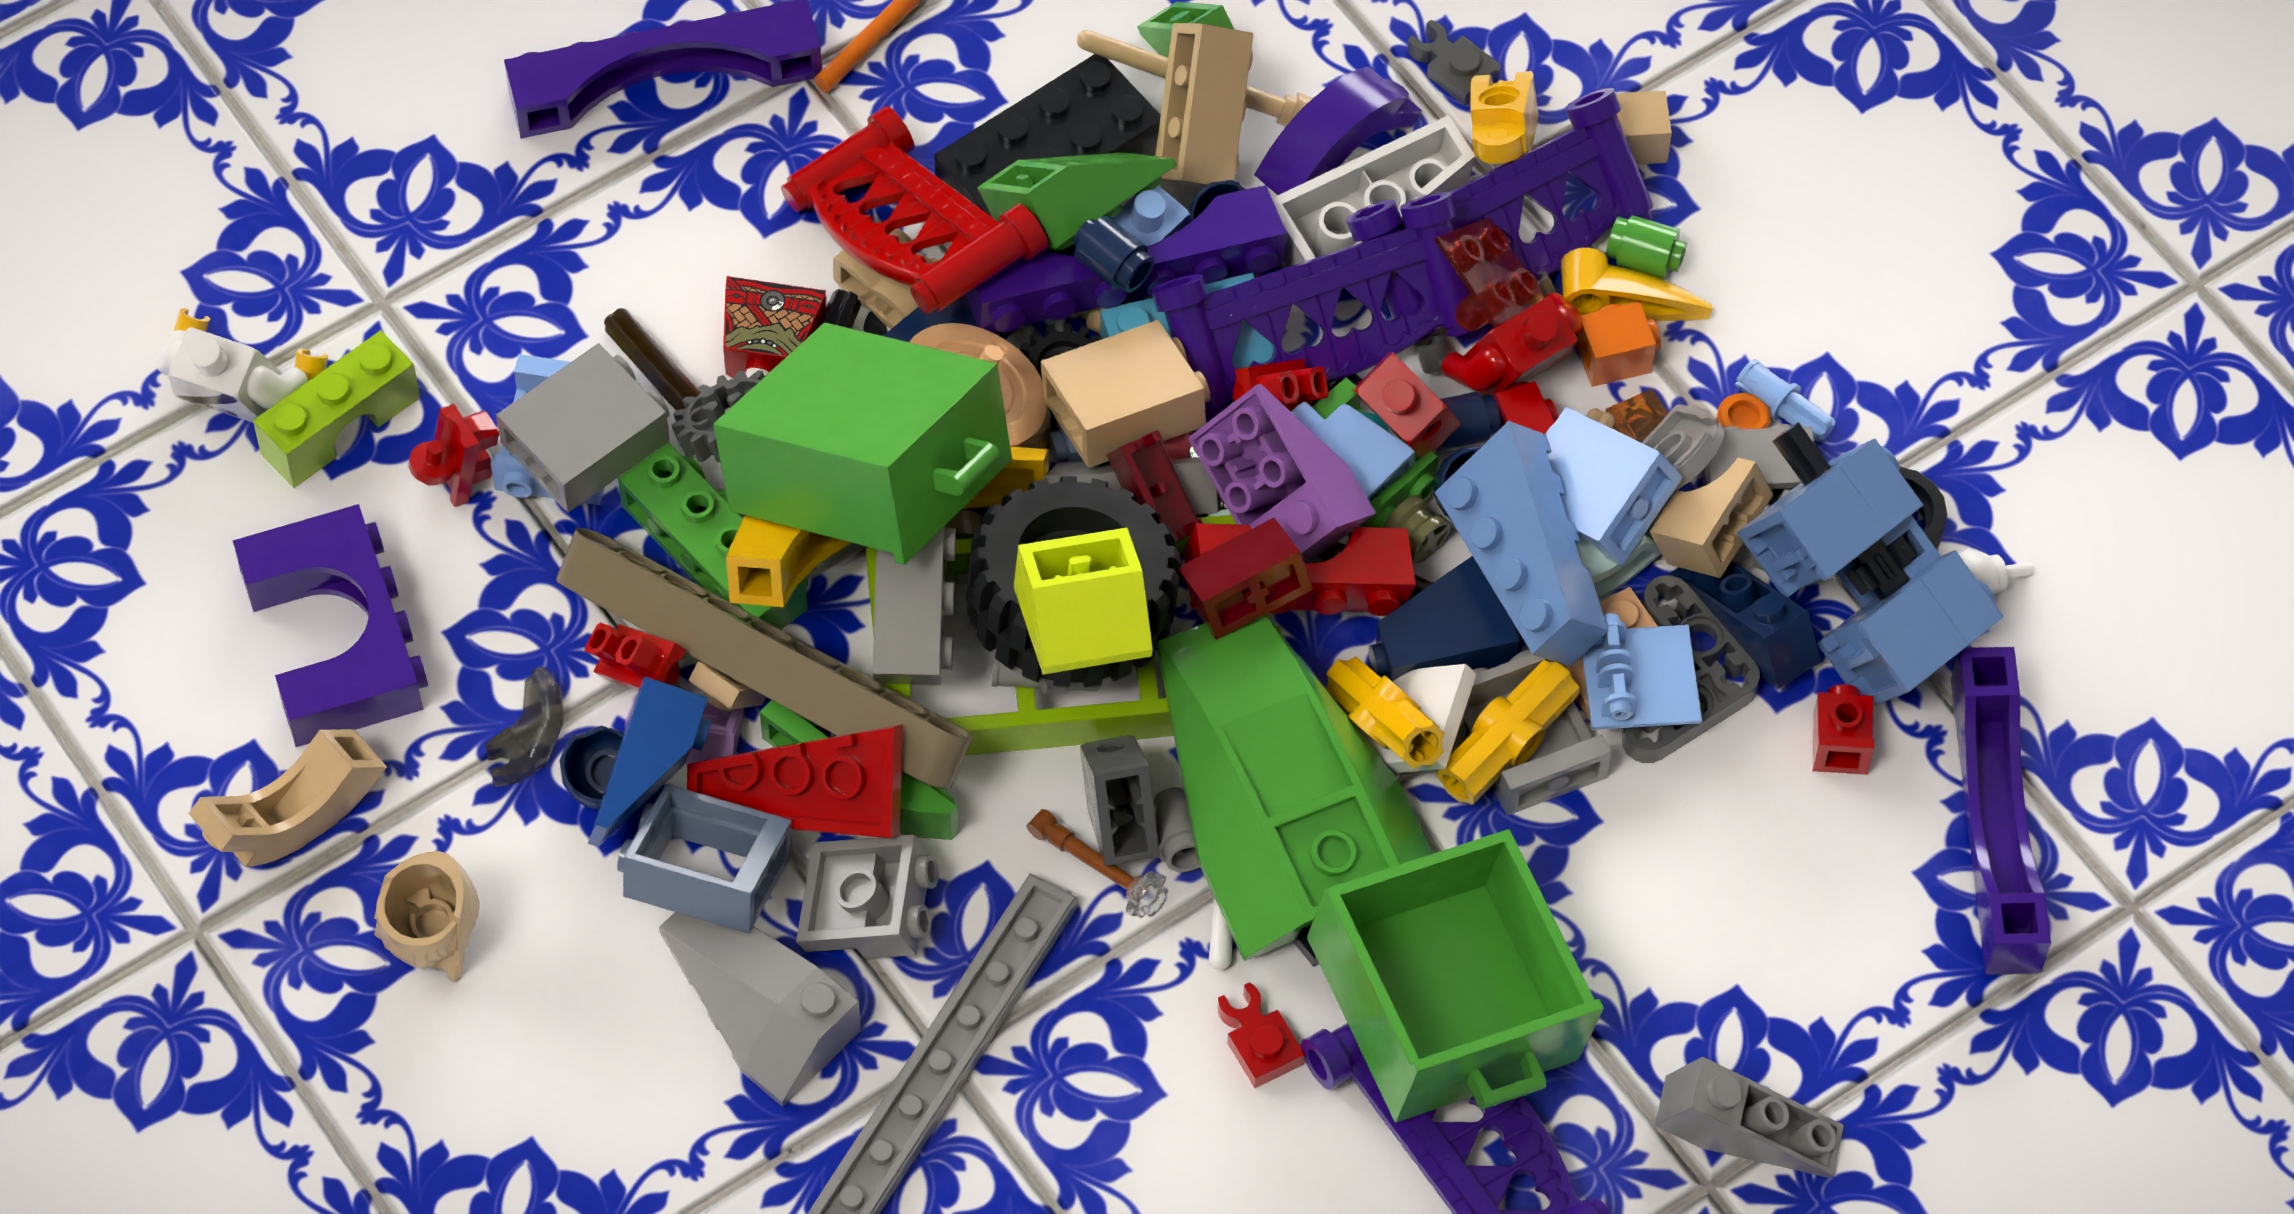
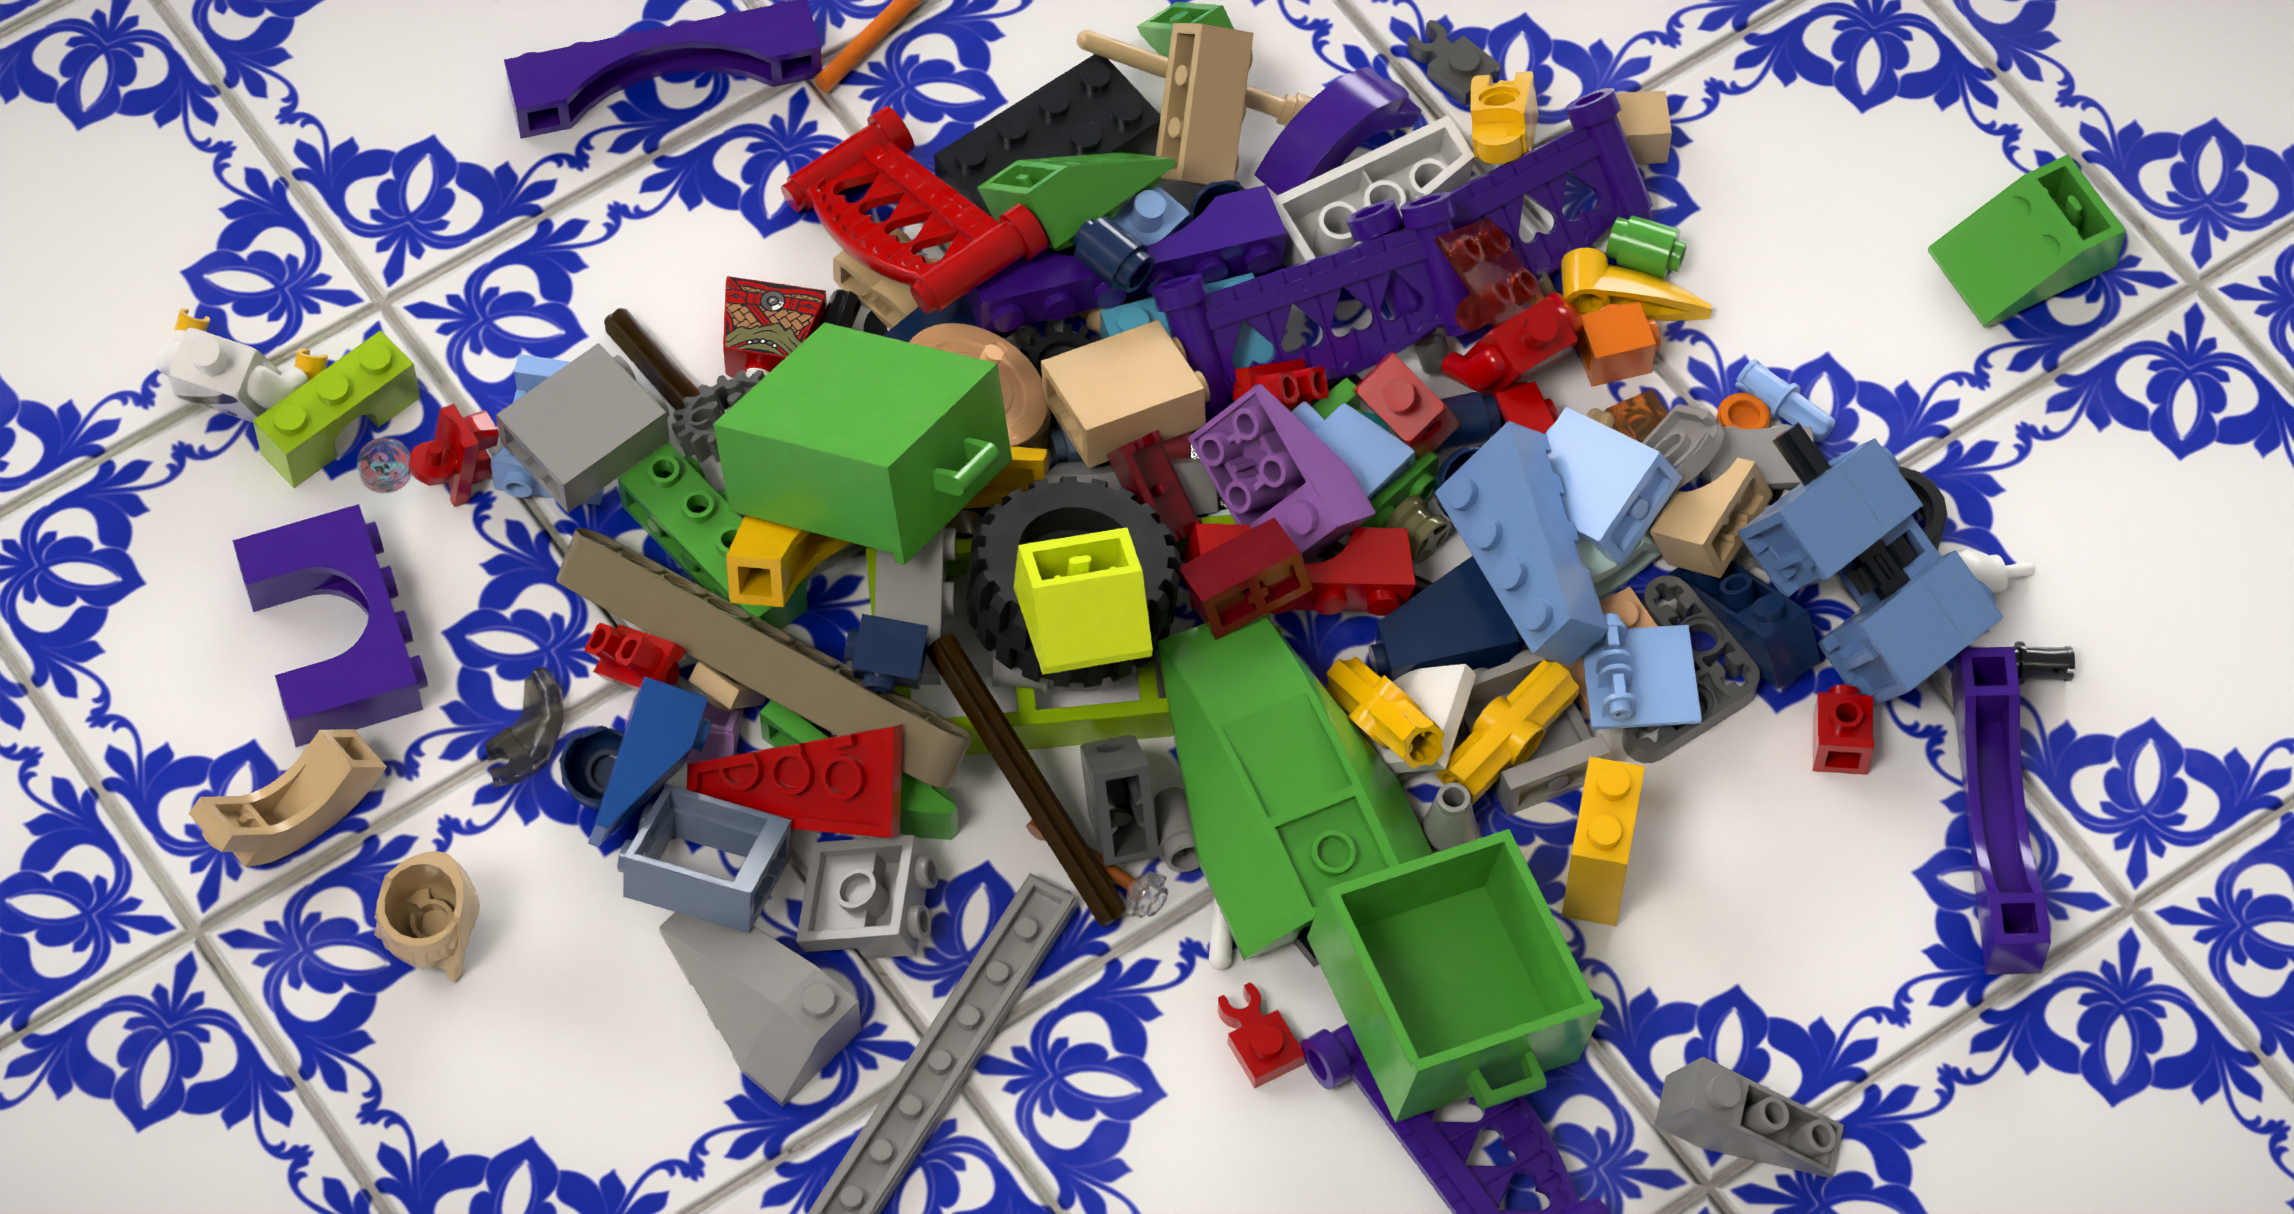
(384, 465): none -> clear light blue tile
(887, 653): none -> dark blue brick
(1026, 779): none -> dark brown axle
(1450, 818): none -> light grey cone
(1602, 841): none -> yellow brick
(2030, 242): none -> bright green slope
(2044, 662): none -> black pin

